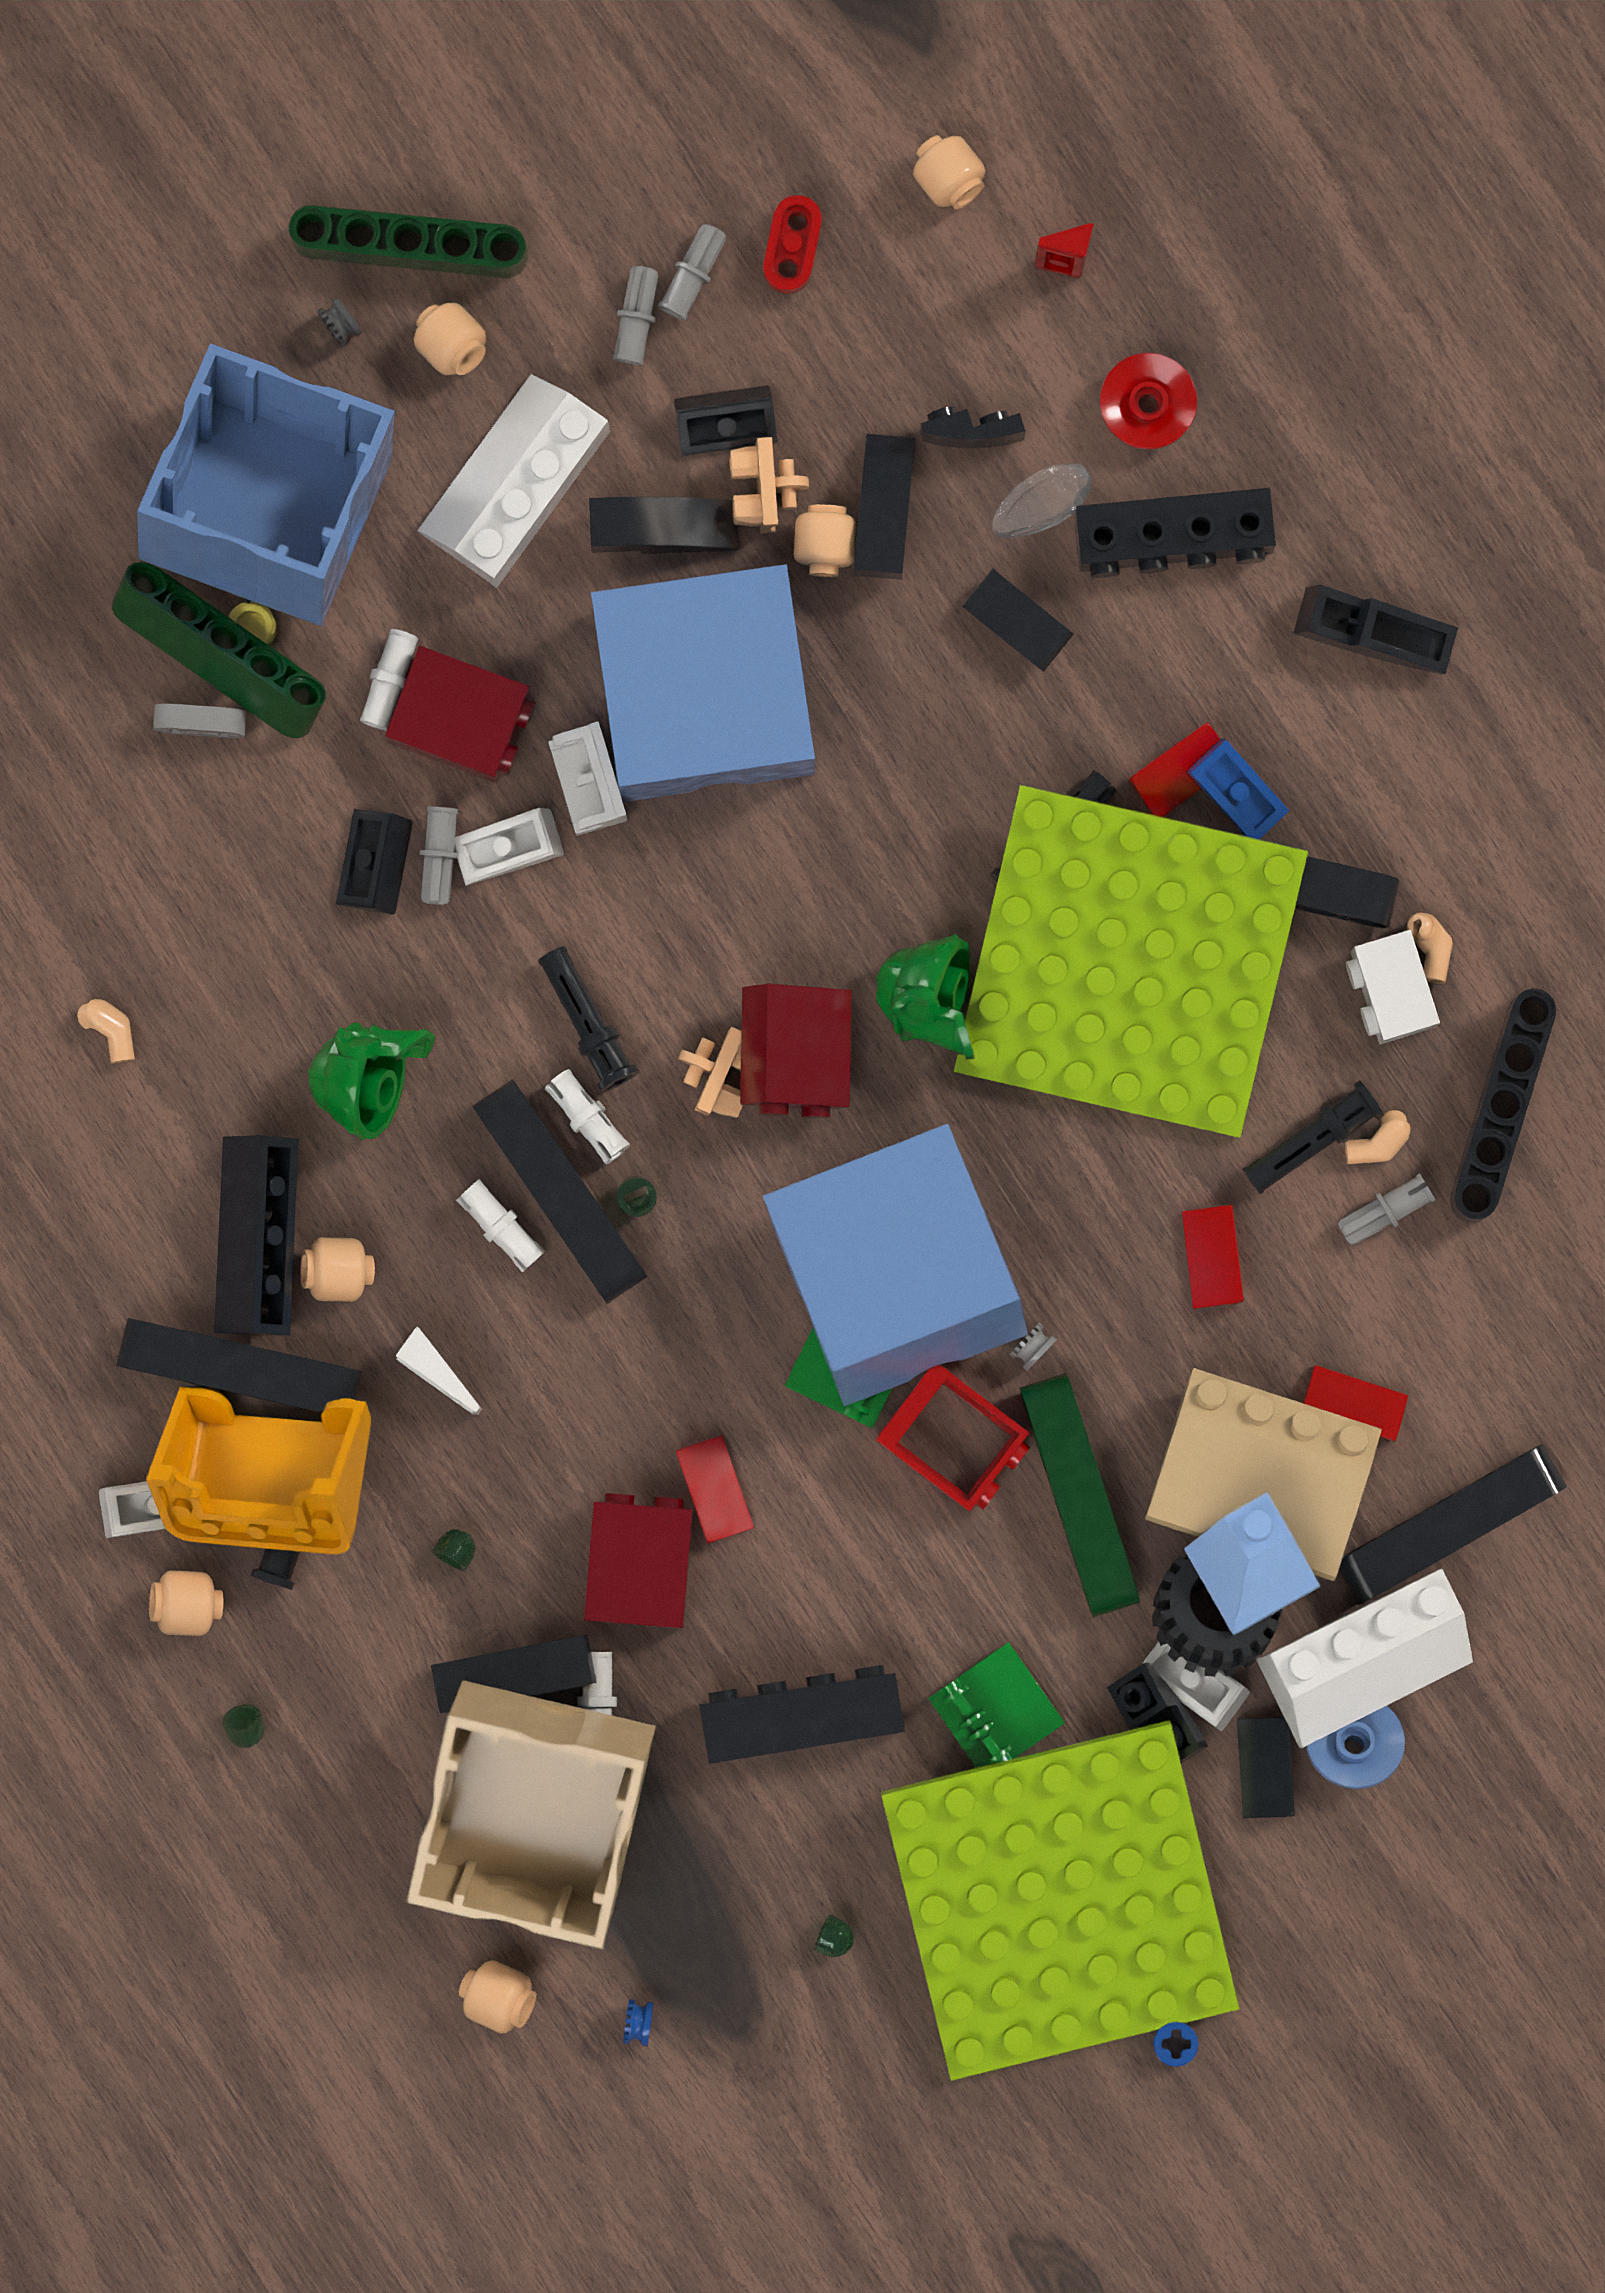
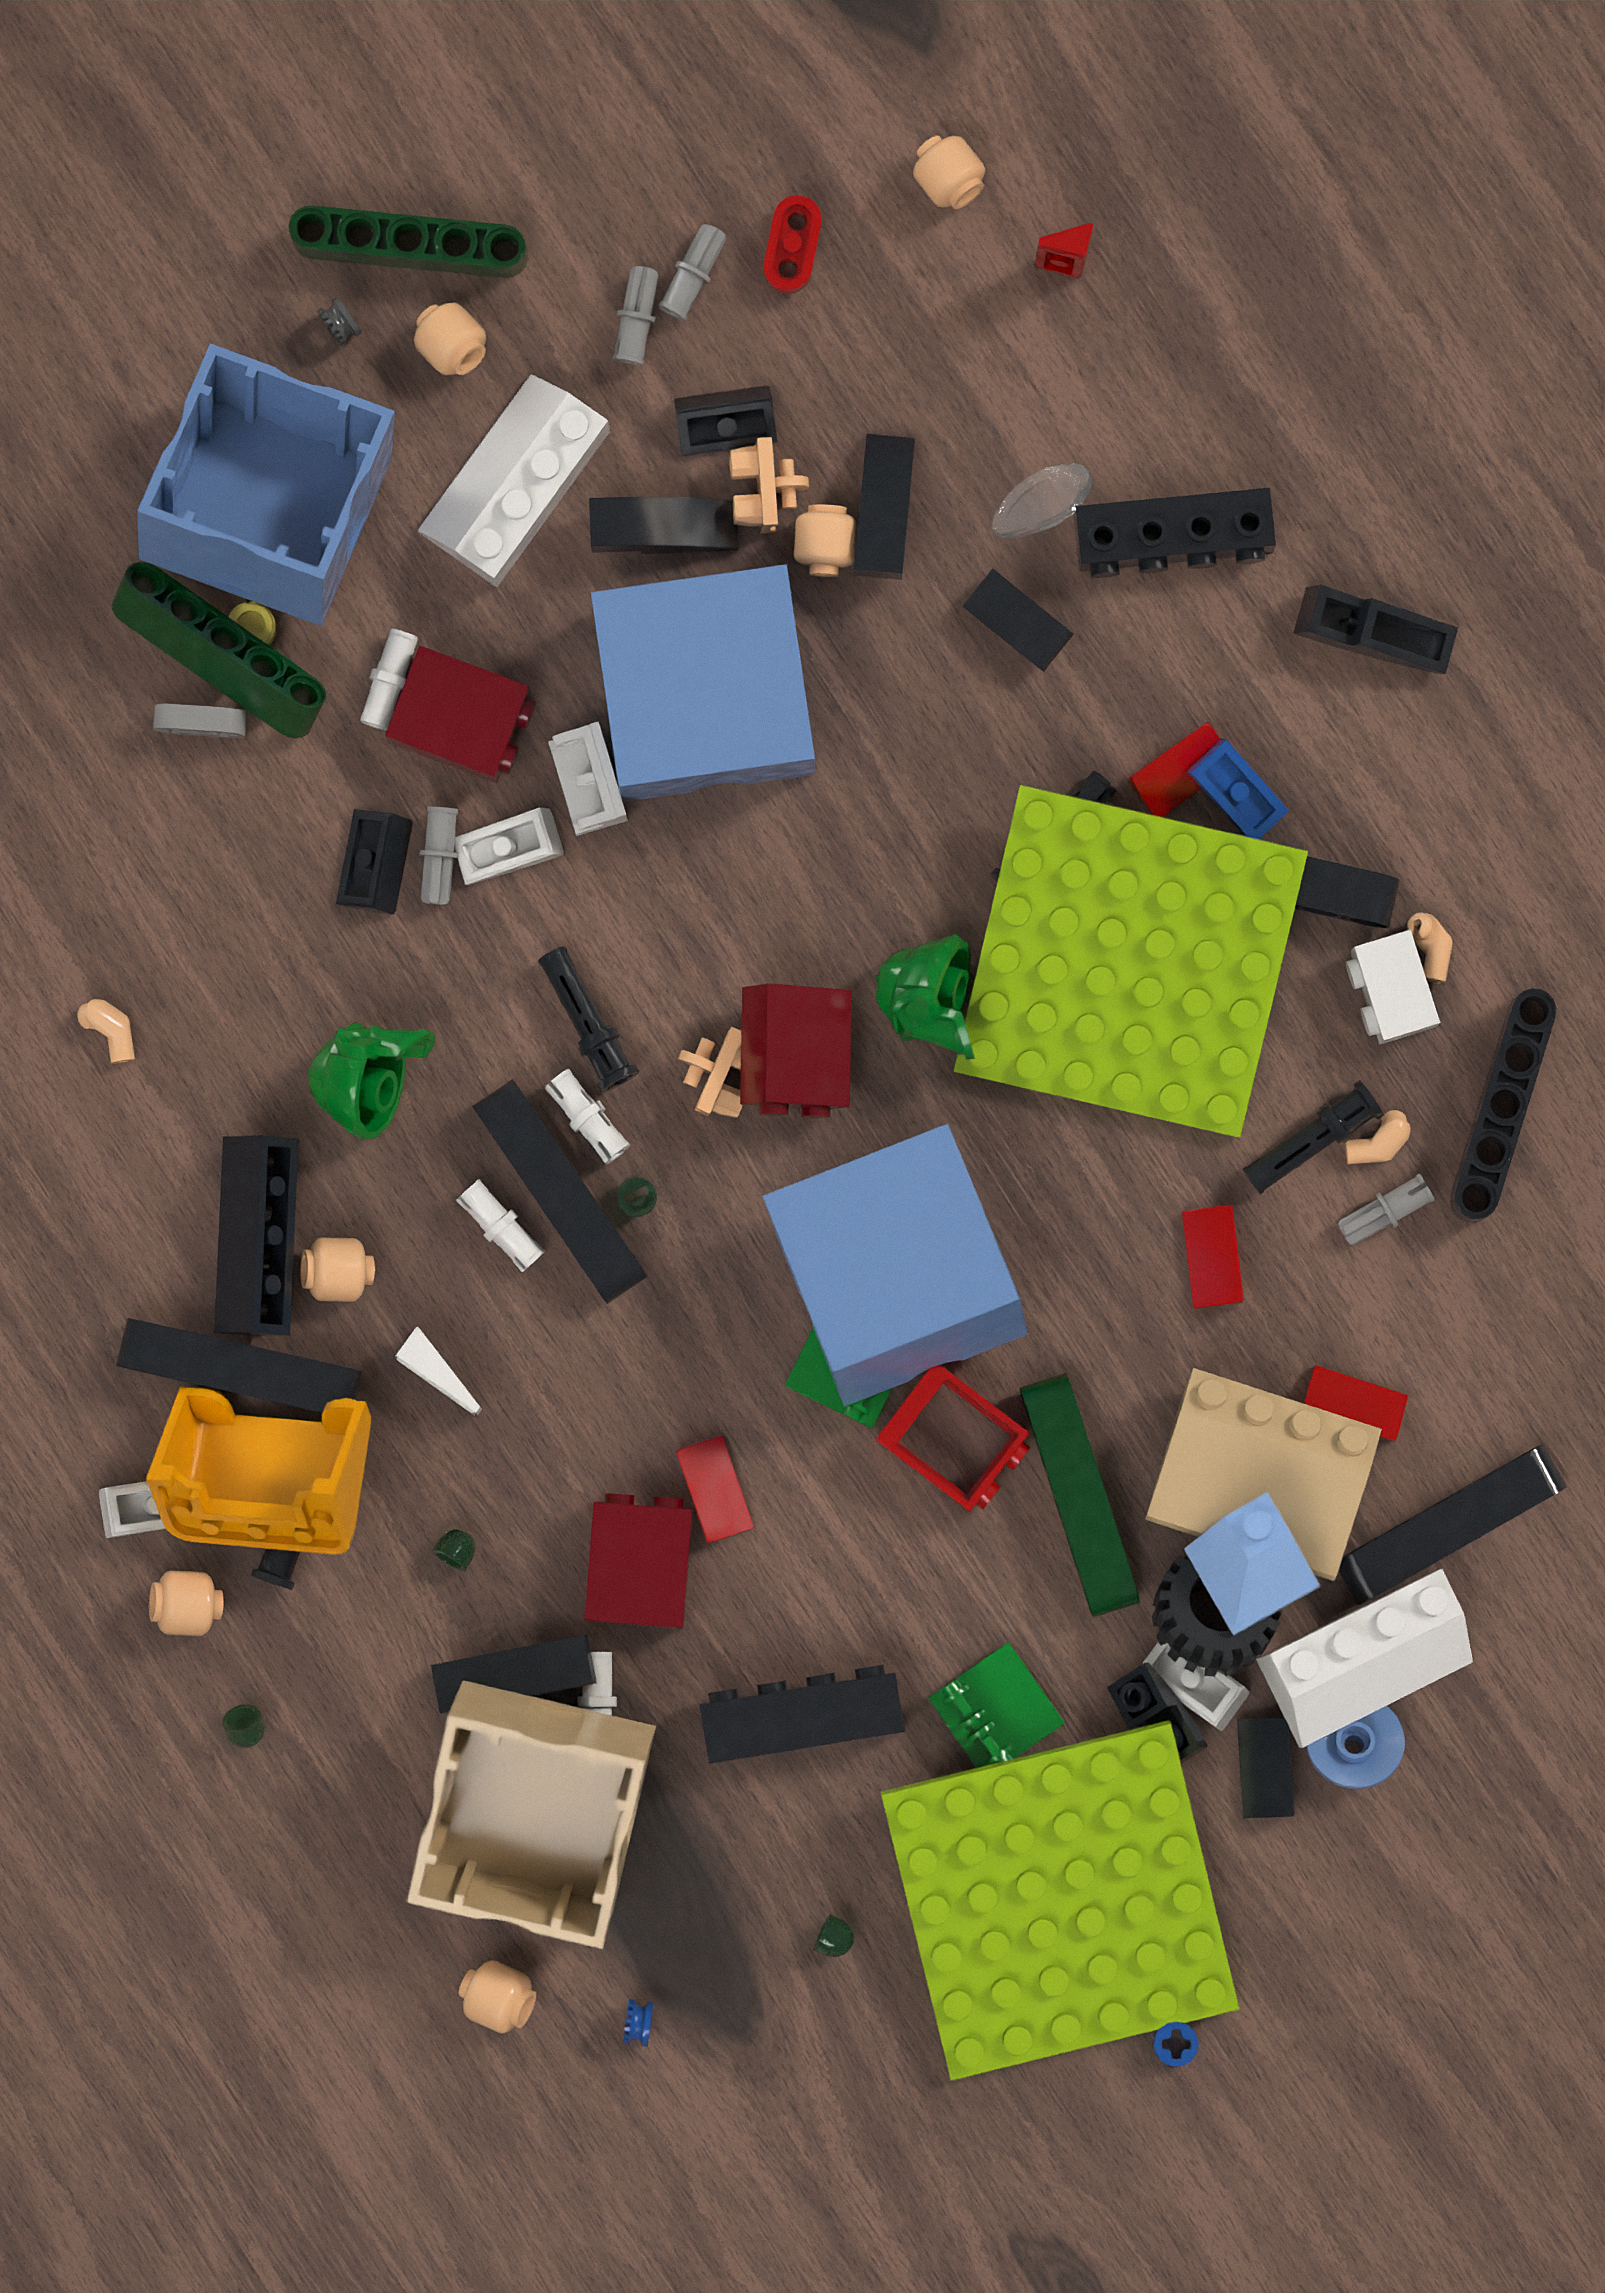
(956, 430): black slope -> none
(1034, 1348): light grey bush -> none
(1152, 377): red dish -> none

